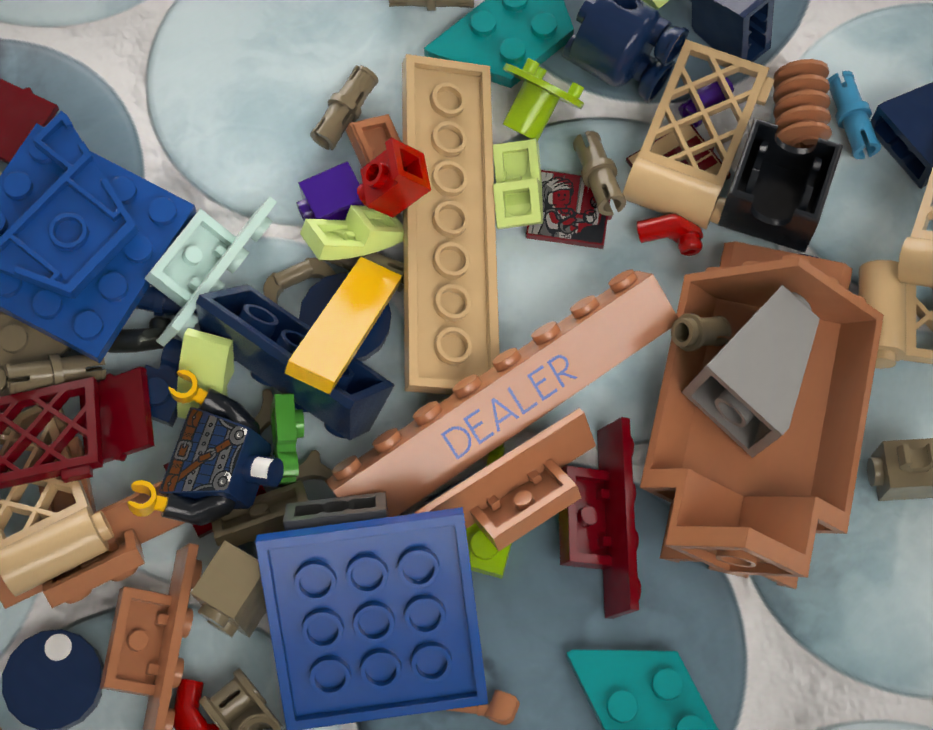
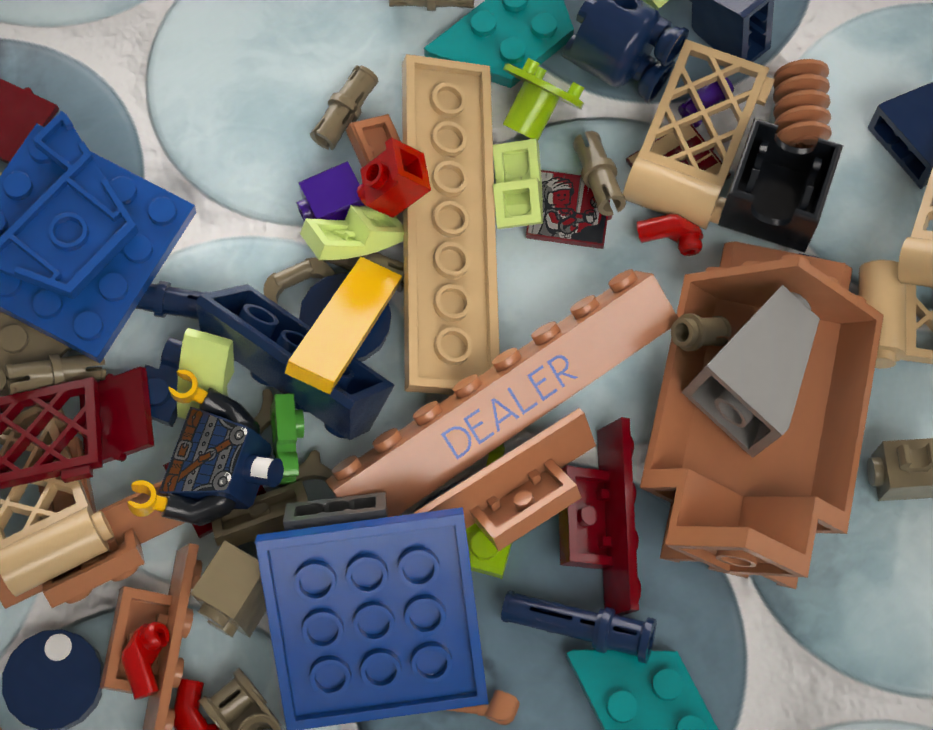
(139, 656): none -> red arm
(140, 339): pearl dark grey arm -> none
(198, 261): light aqua bracket -> none
(602, 629): none -> dark blue pin
(853, 115): dark azure pin -> none

